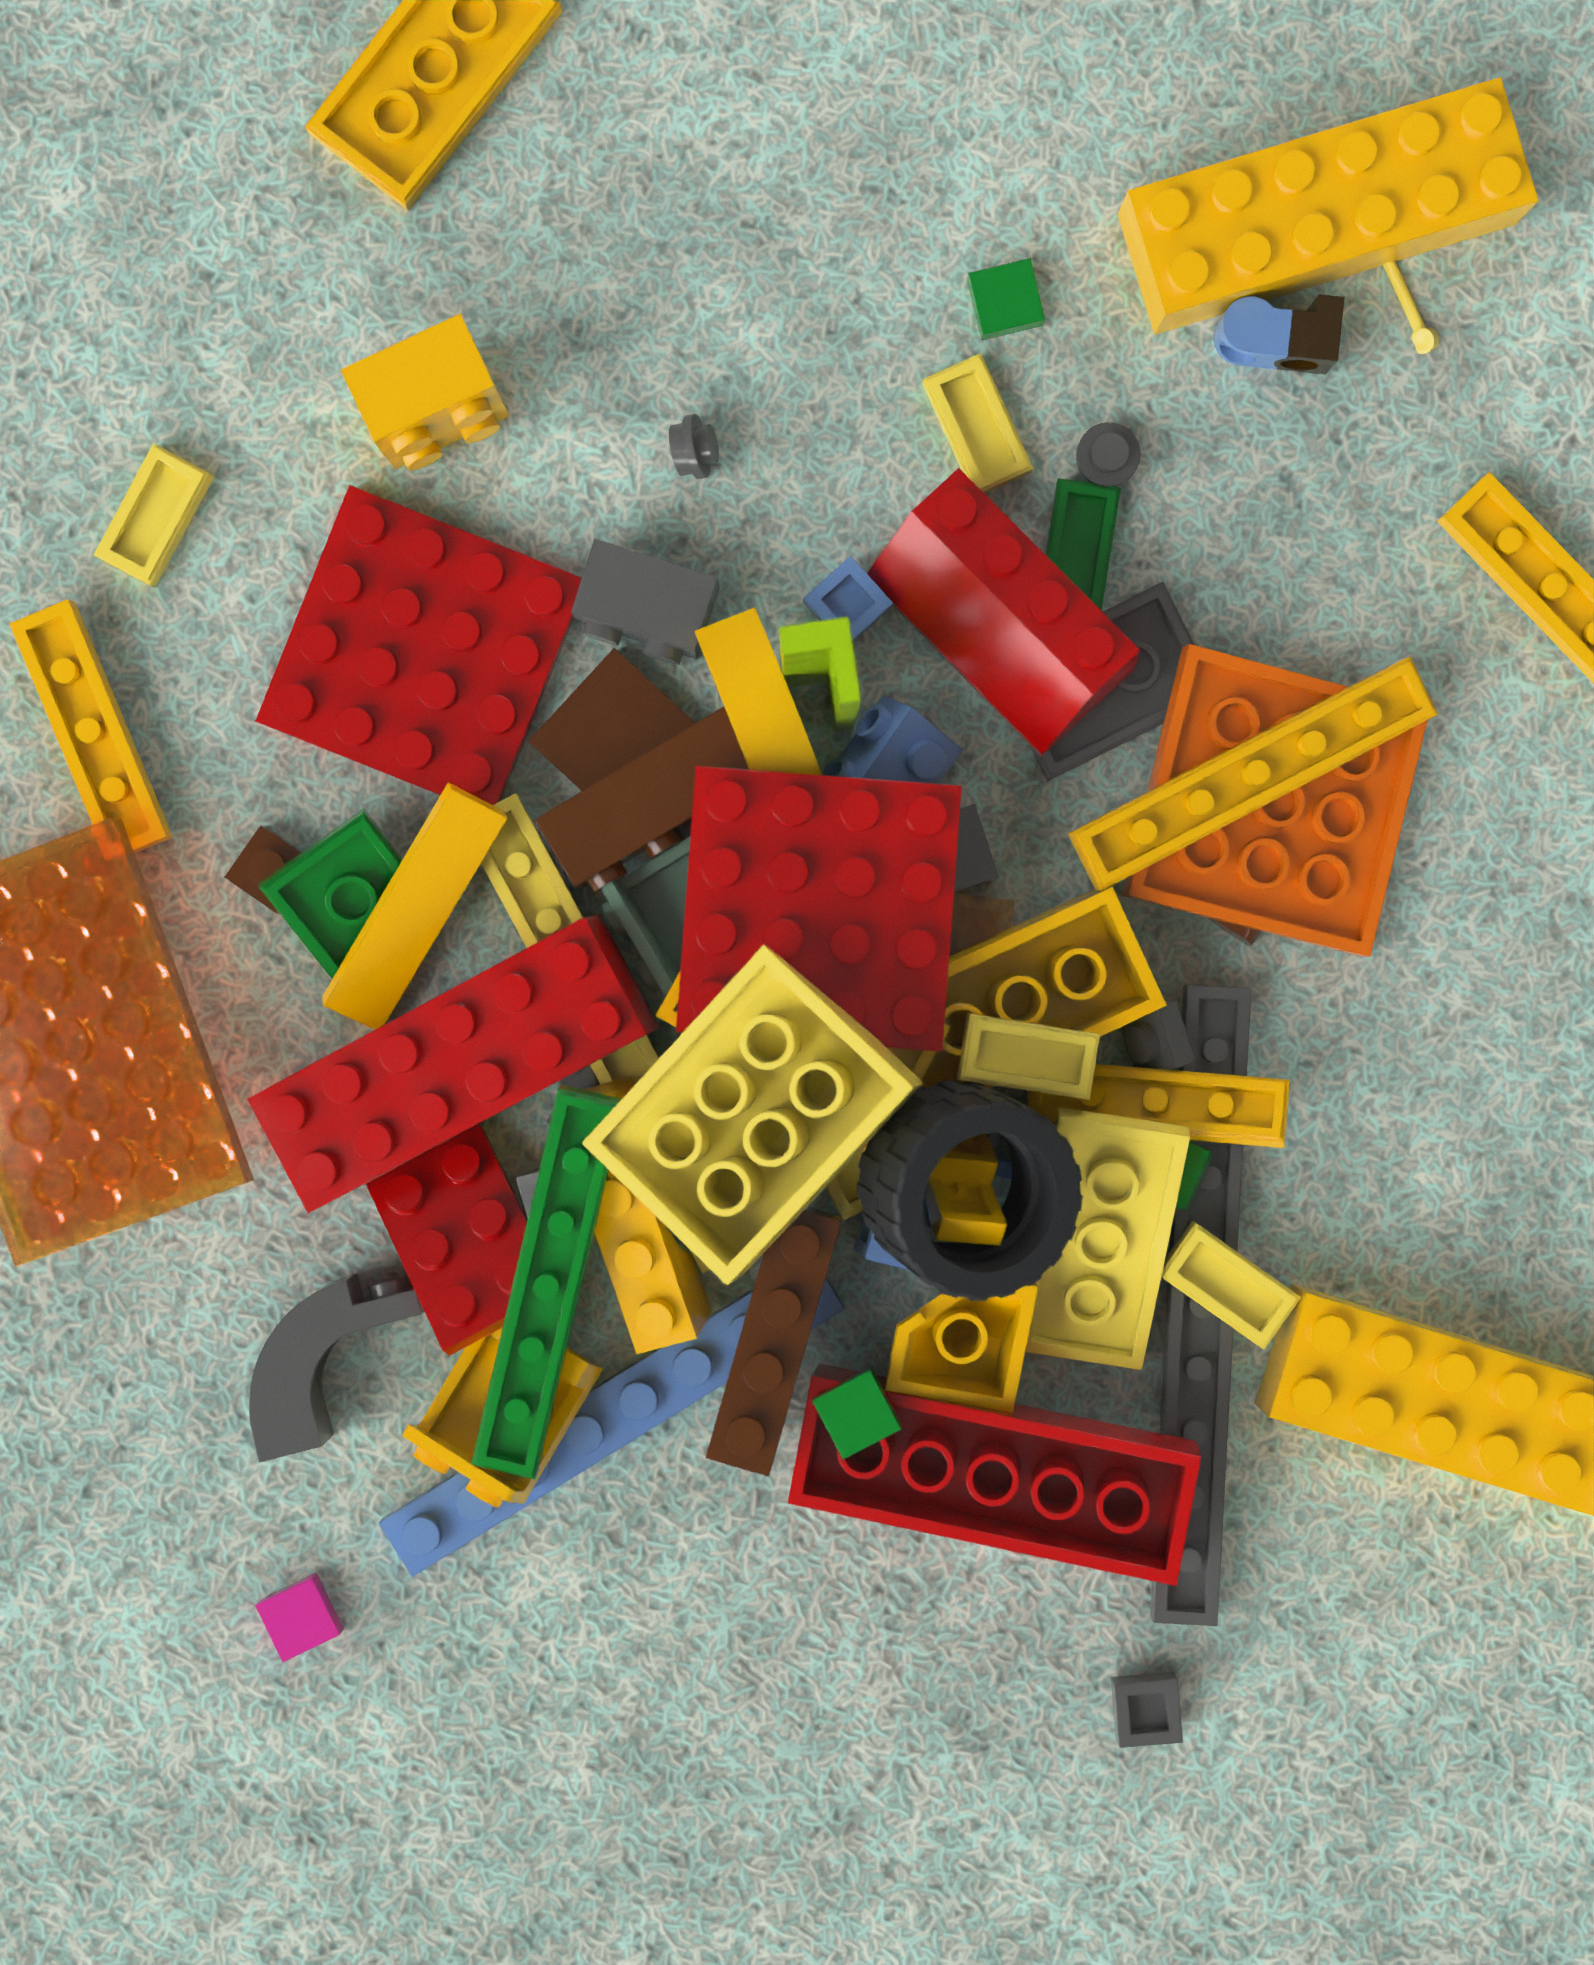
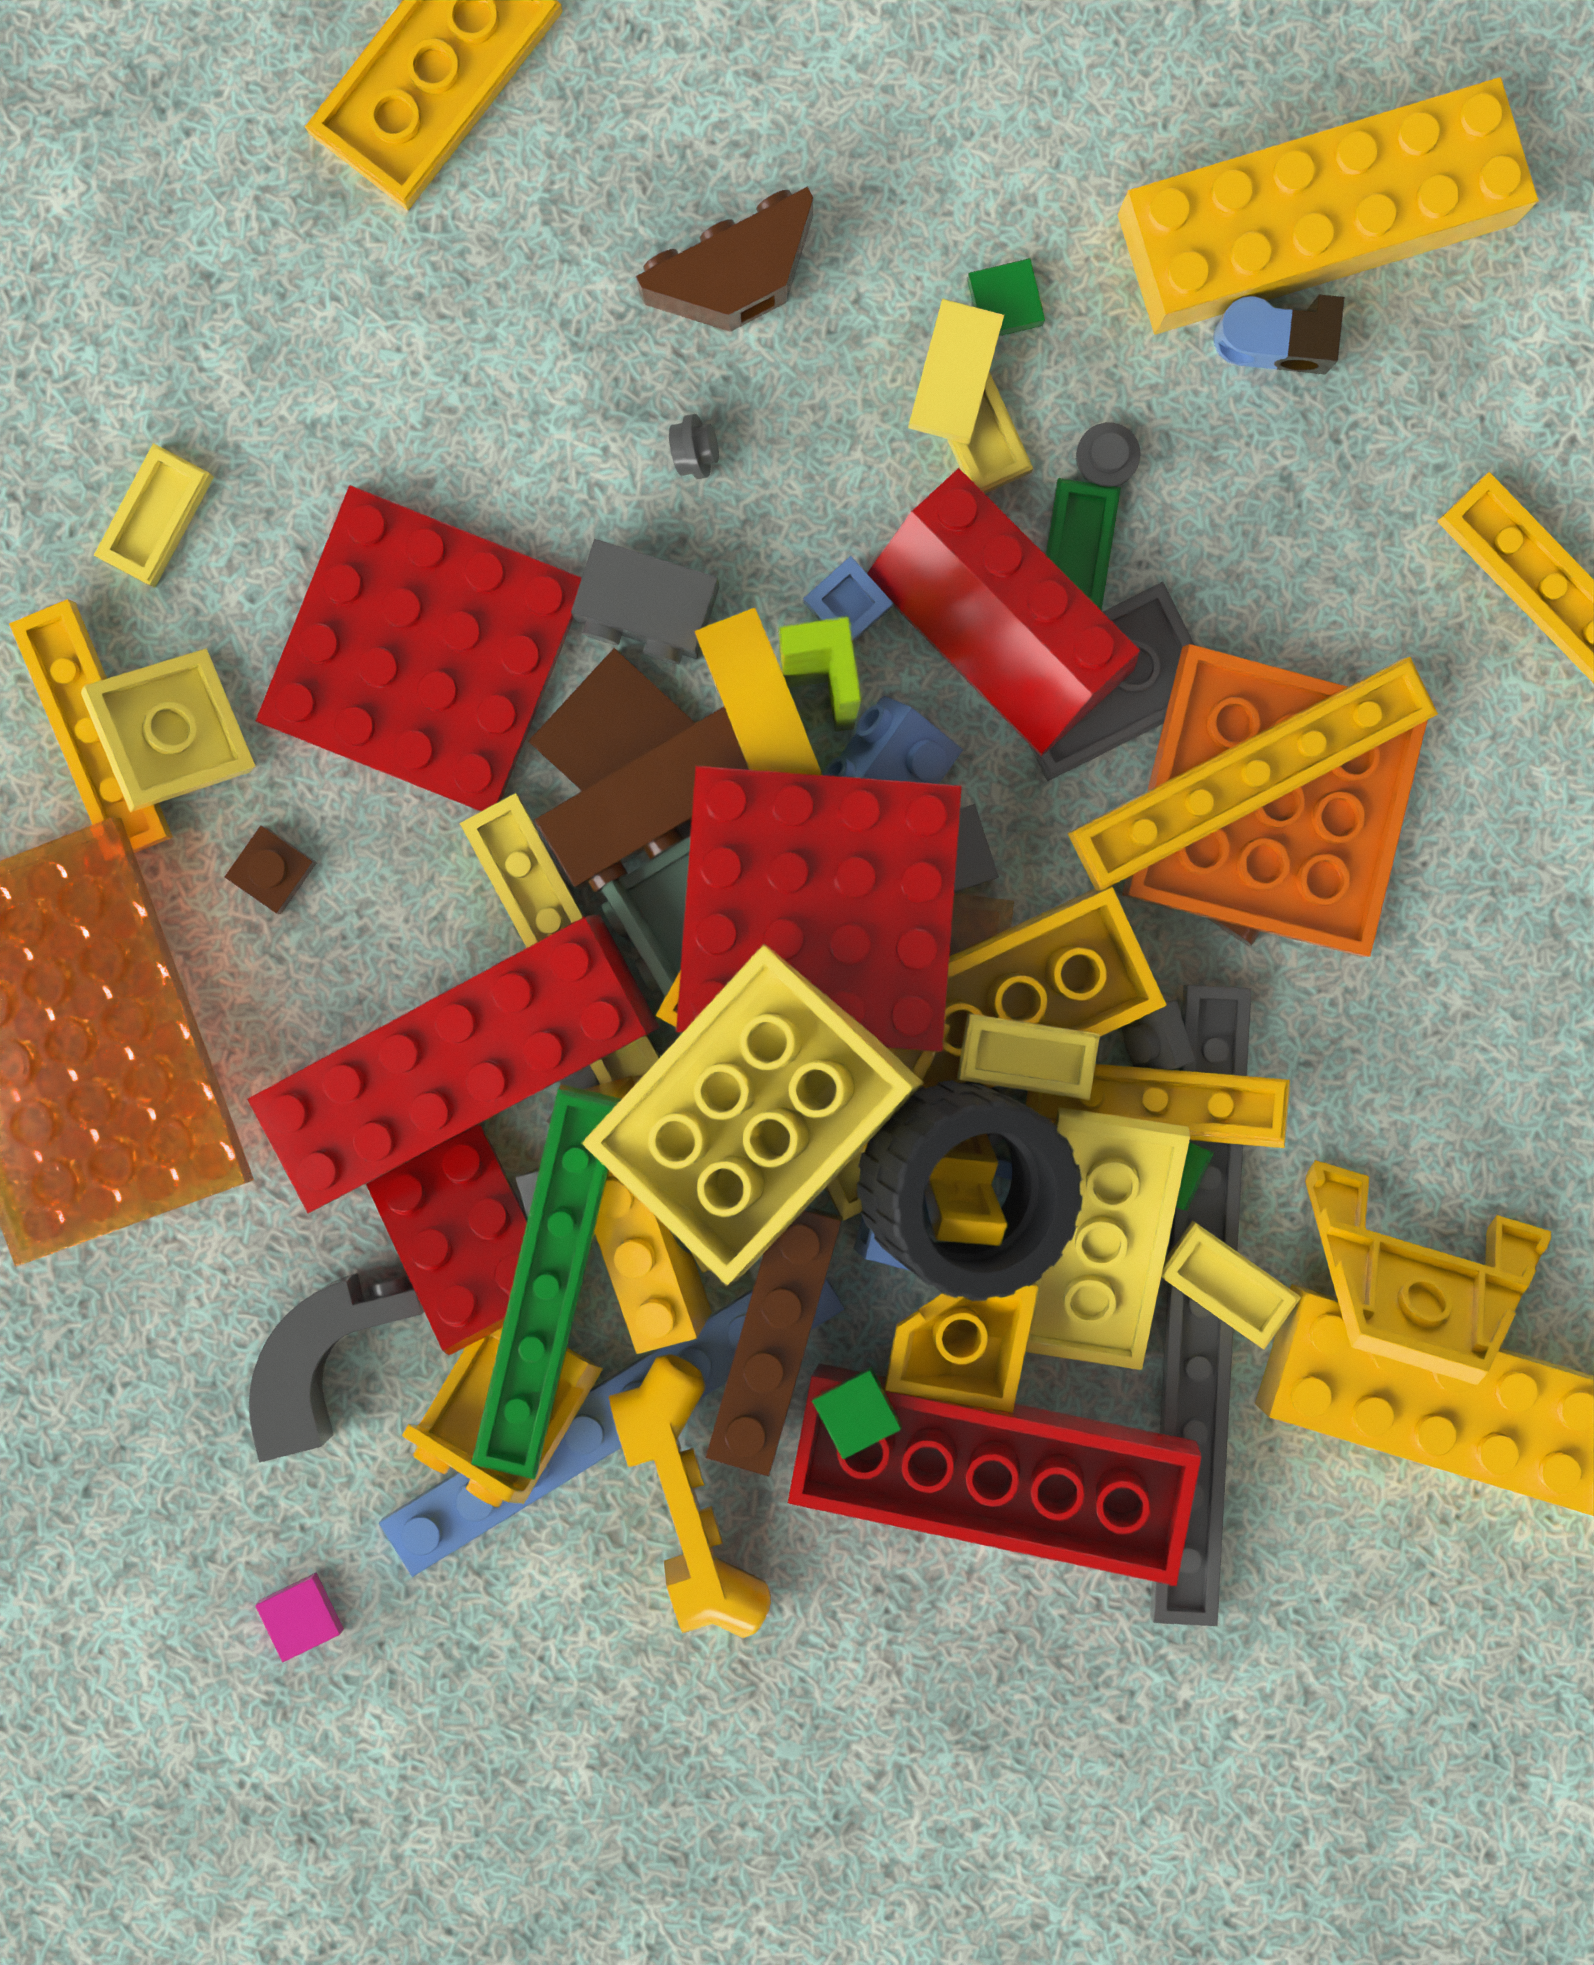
(167, 729): none -> light yellow plate
(334, 887): green tile -> none
(414, 907): yellow tile -> none
(426, 394): yellow brick -> none
(698, 1583): none -> yellow plate
(735, 268): none -> reddish brown slope
(955, 371): none -> light yellow tile
(1146, 1709): dark grey plate -> none
(1416, 1299): none -> yellow wing
(1423, 337): light yellow hinge -> none

